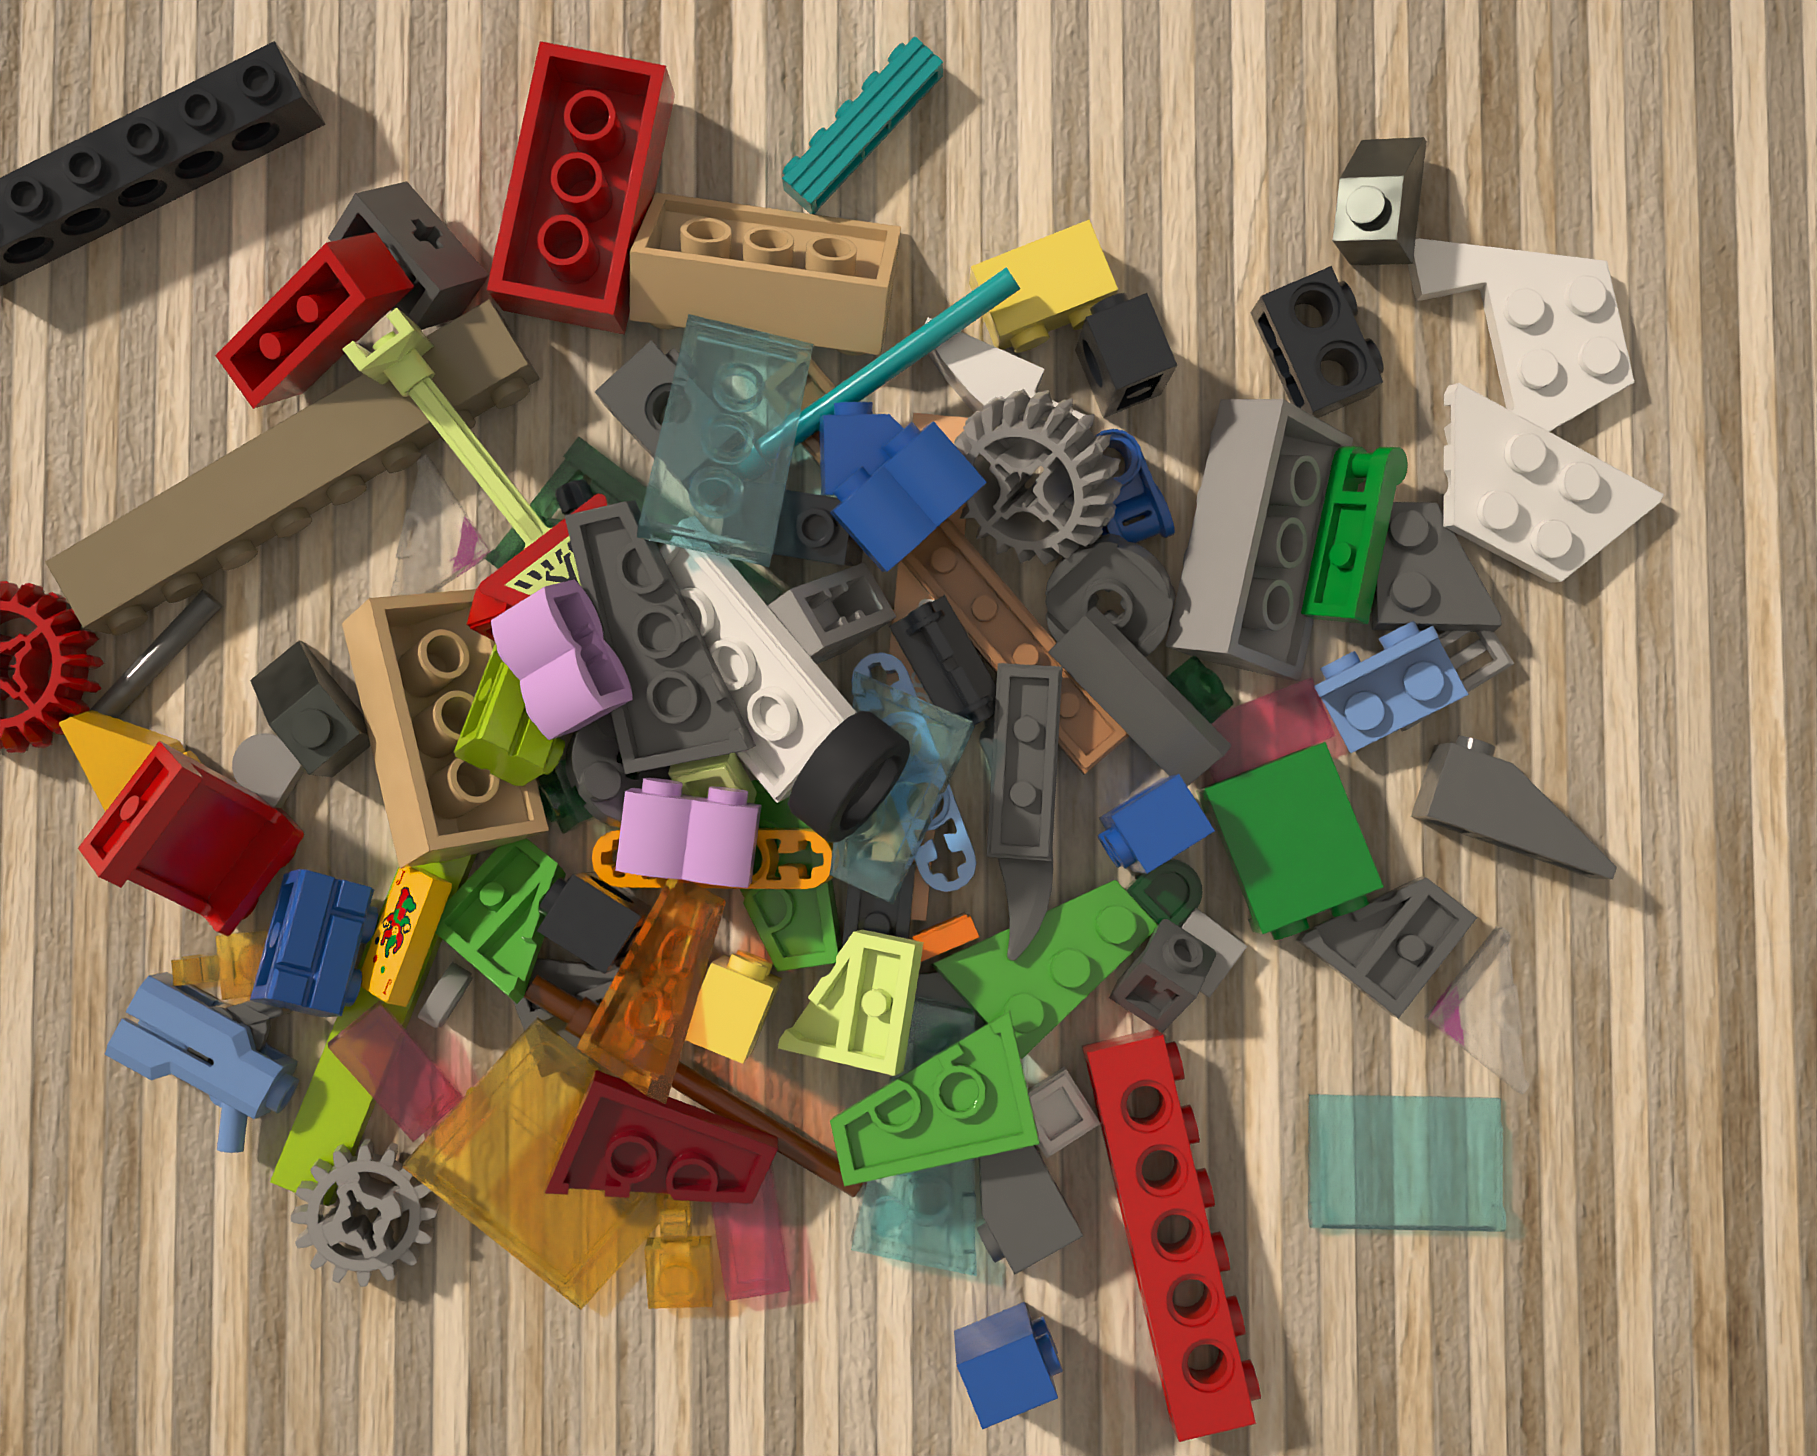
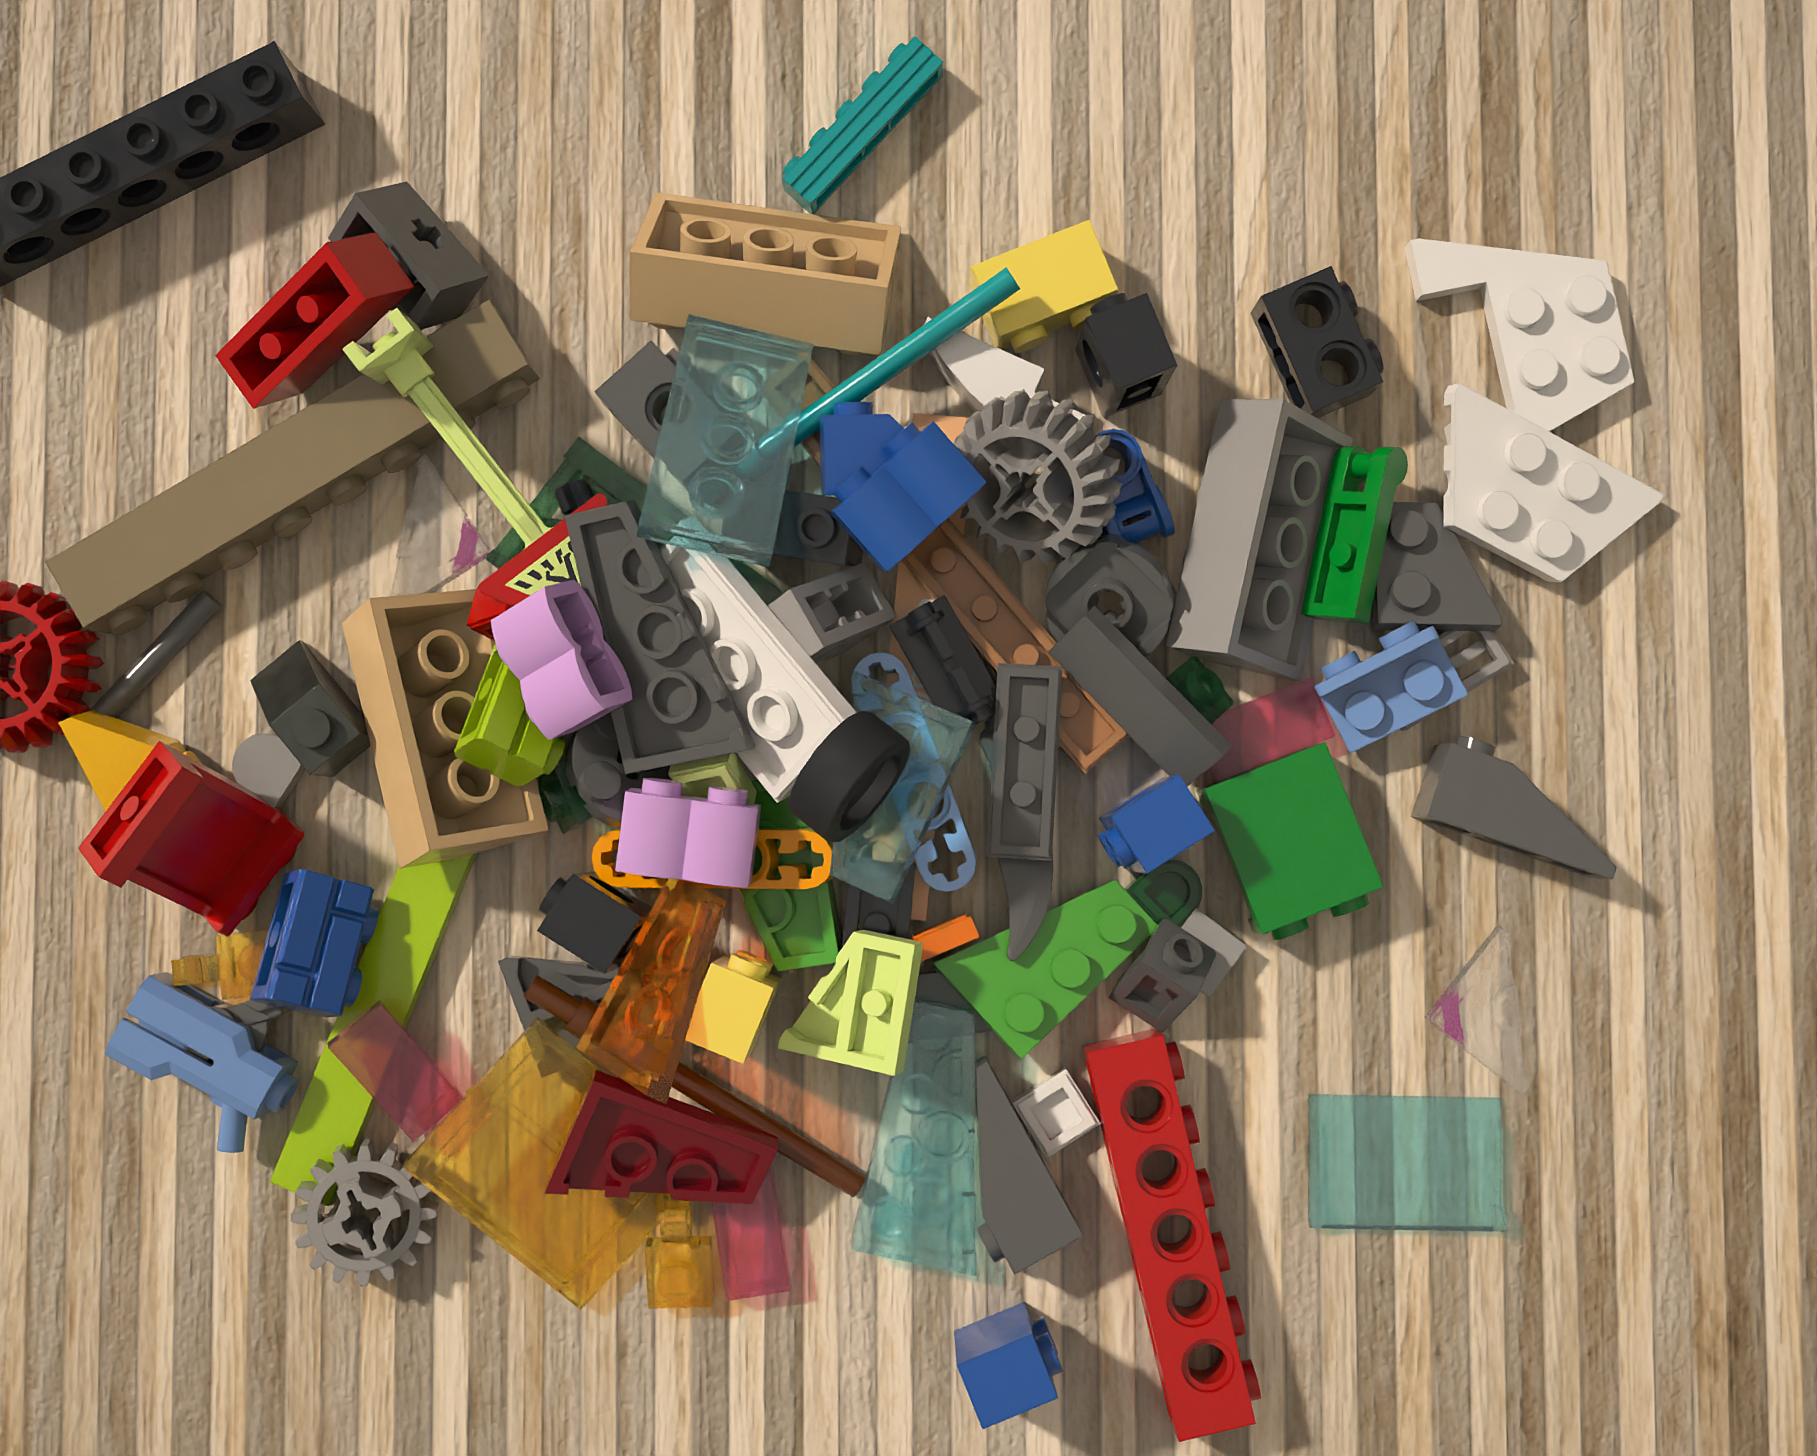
(404, 935): yellow tile -> none
(445, 996): light grey tile -> none
(497, 915): bright green wing -> none
(580, 186): red brick -> none
(942, 1112): bright green wing -> none
(1380, 202): pearl dark grey slope -> none
(1392, 942): dark grey wing -> none

